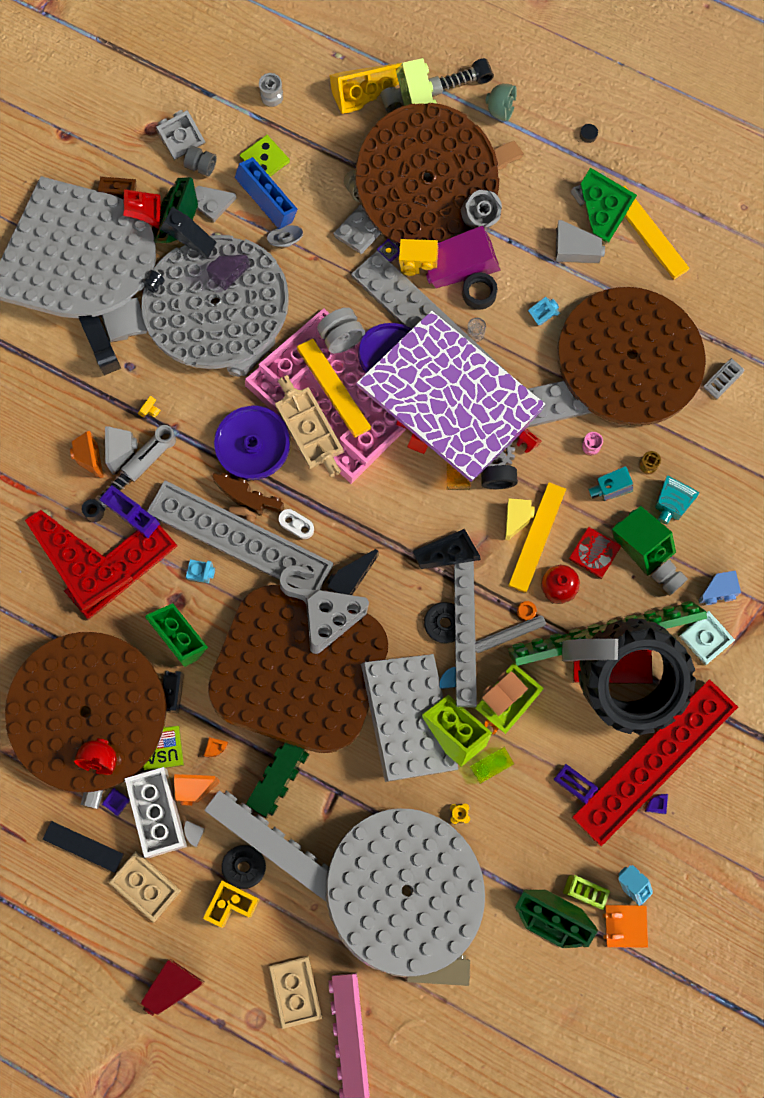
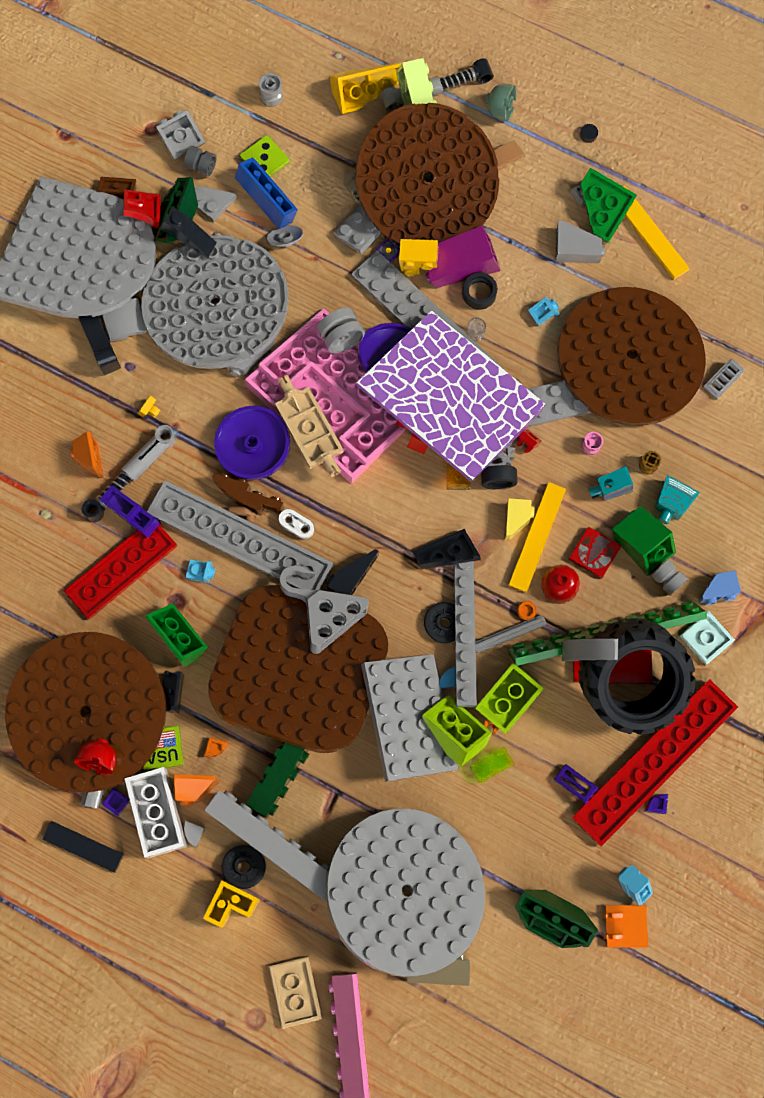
(79, 565): red wing -> none
(119, 448): light grey slope -> none
(145, 886): tan tile -> none
(153, 281): black wheel -> none
(169, 988): dark red slope -> none
(227, 269): clear purple slope -> none
(333, 388): yellow tile -> none
(460, 808): yellow plate -> none
(481, 199): light grey brick -> none
(504, 693): nougat brick -> none
(570, 886): lime slope -> none

